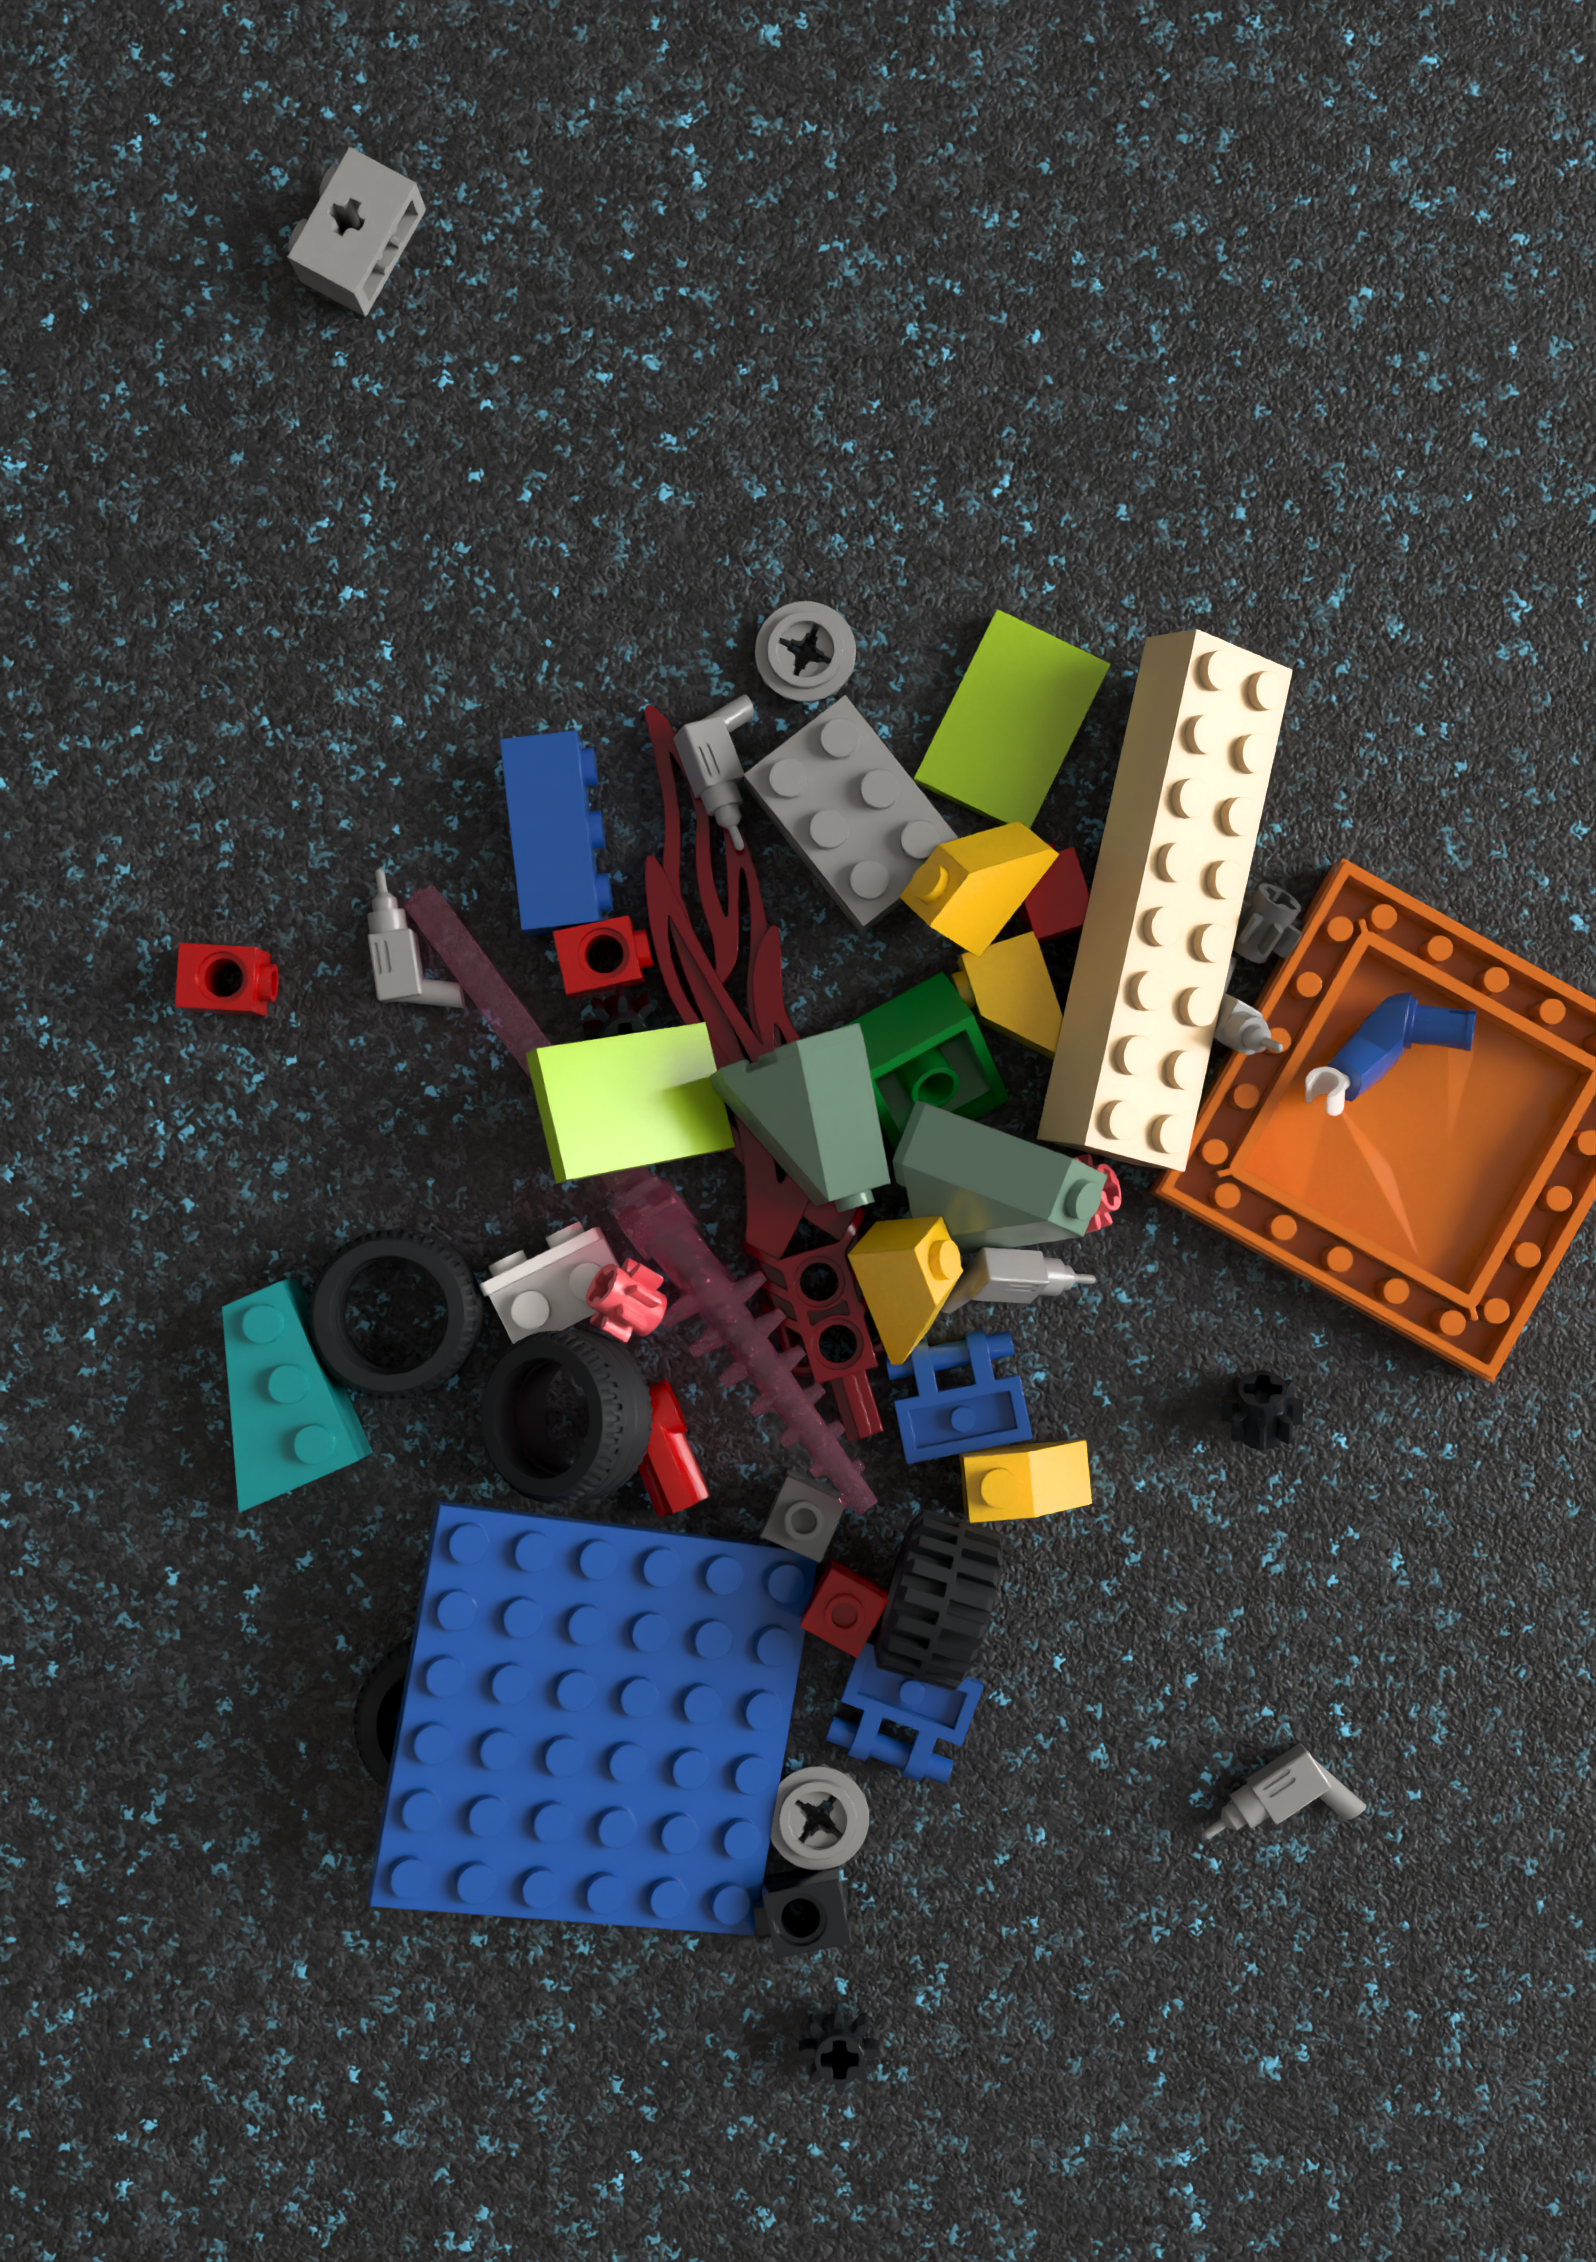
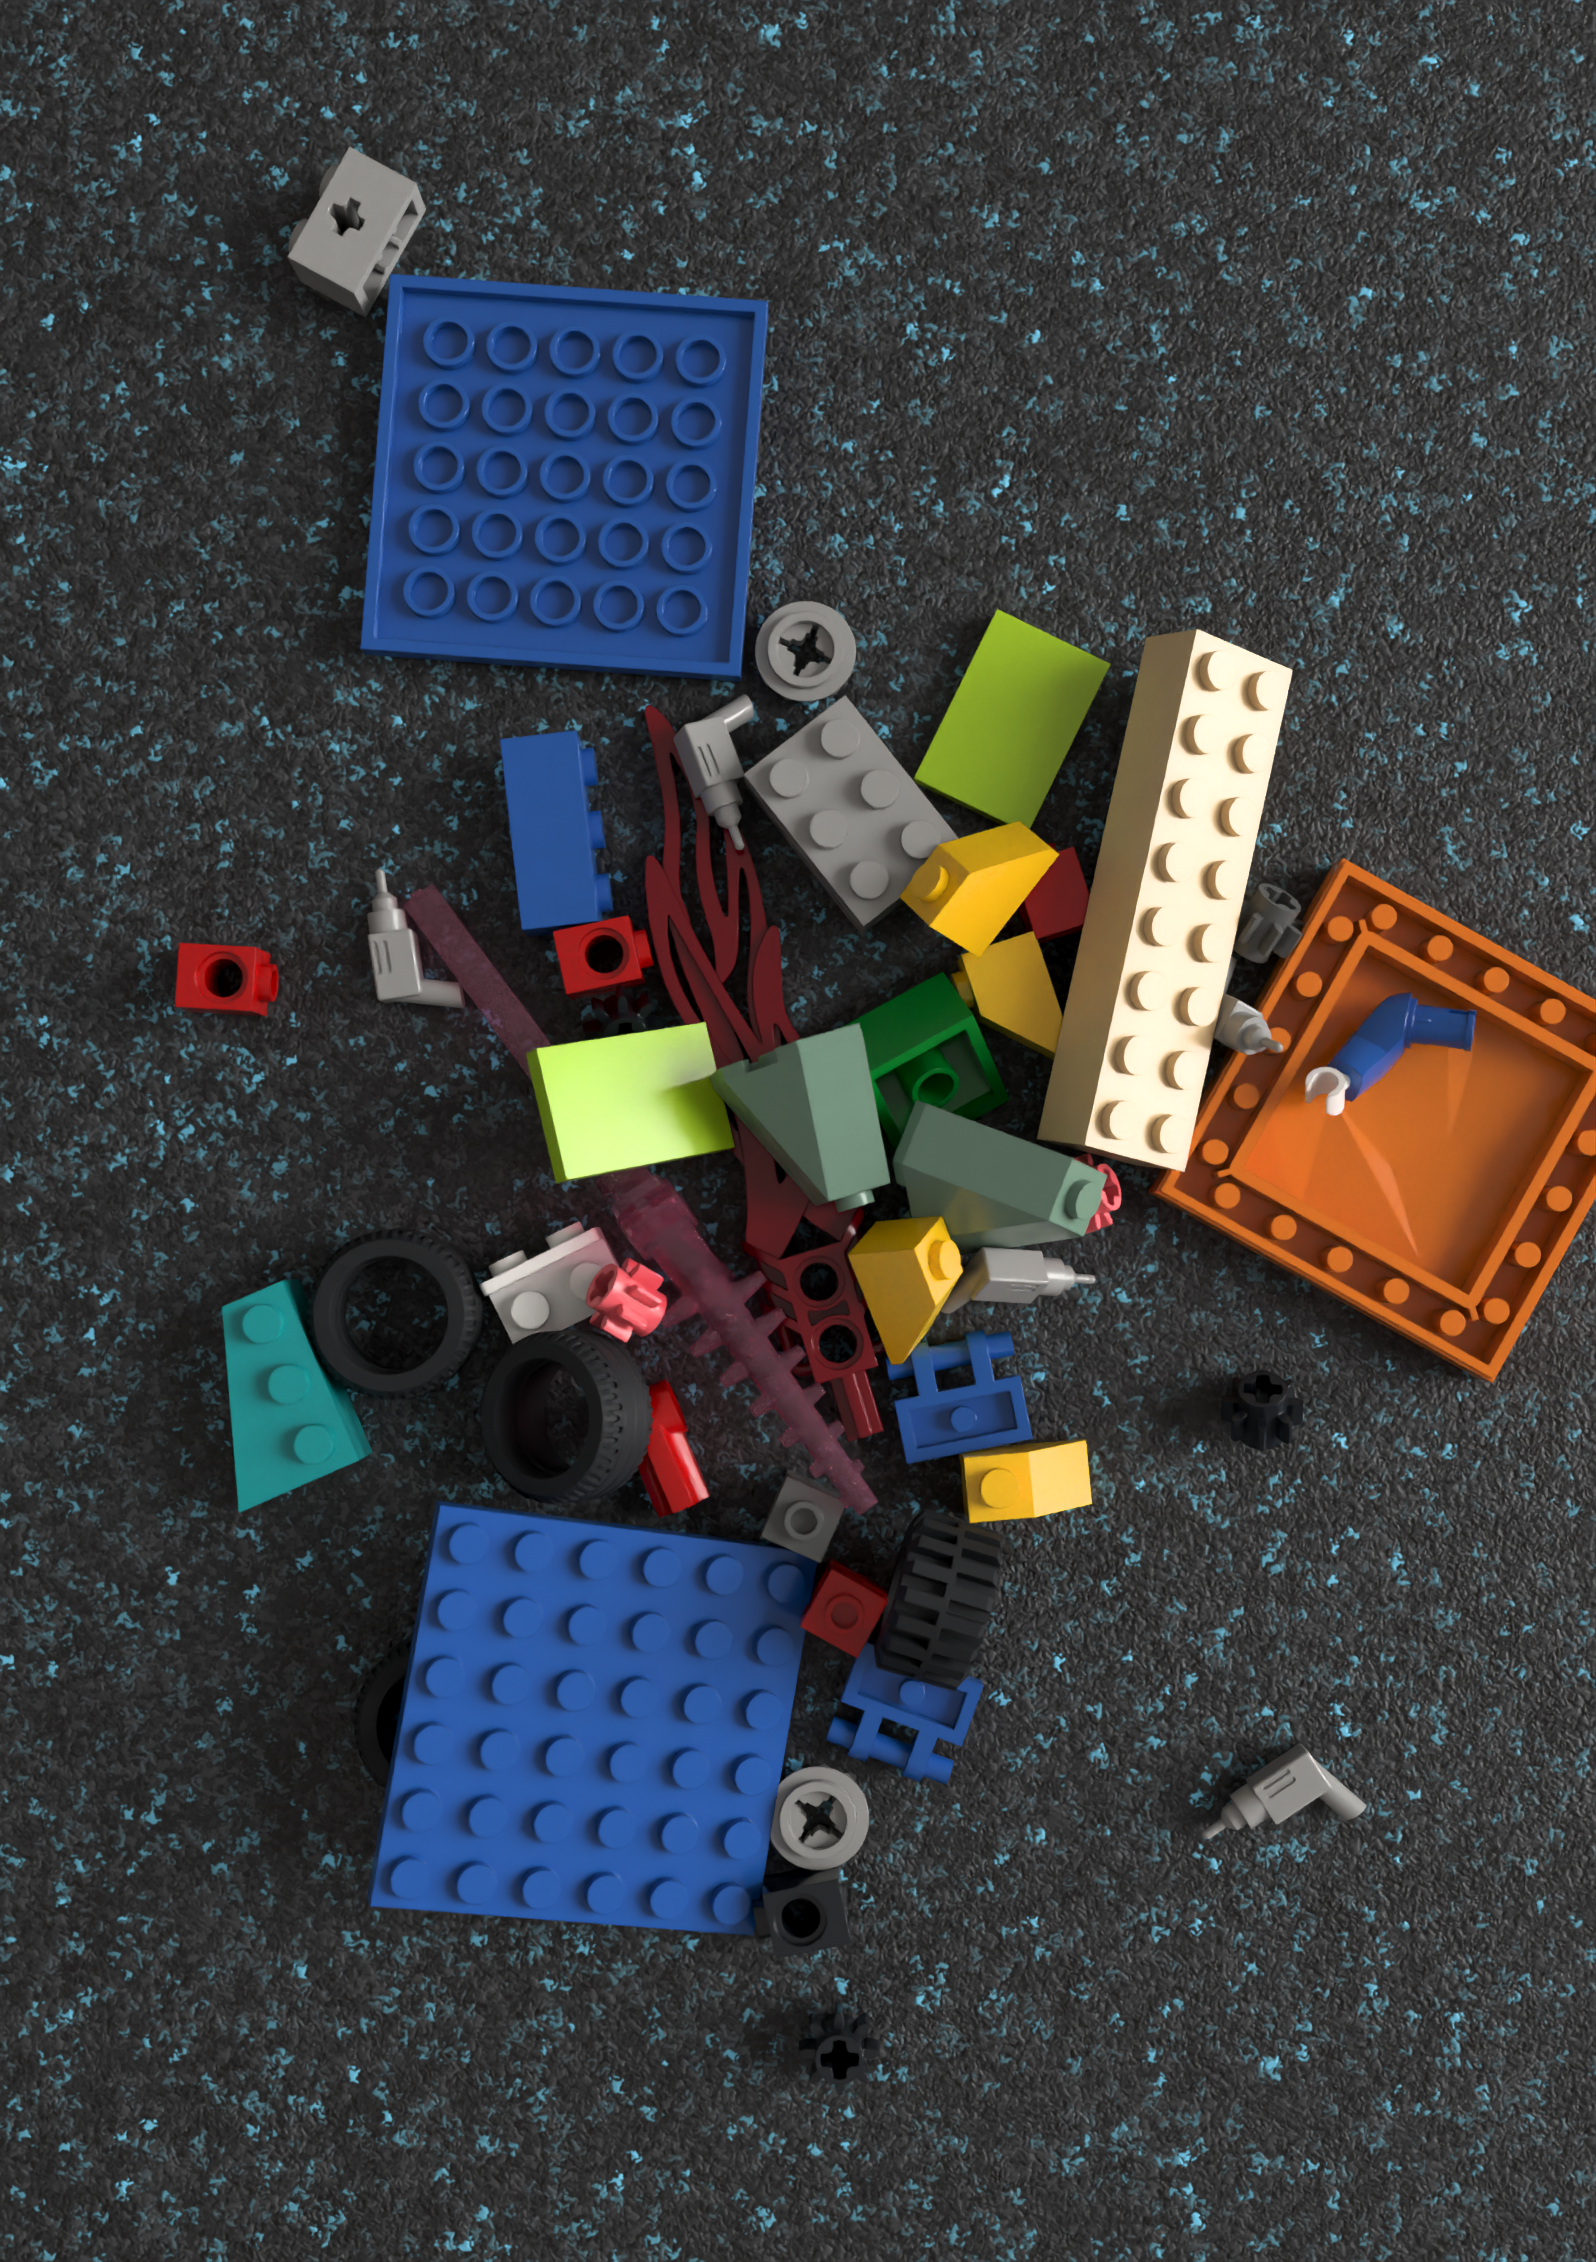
(565, 477): none -> blue plate

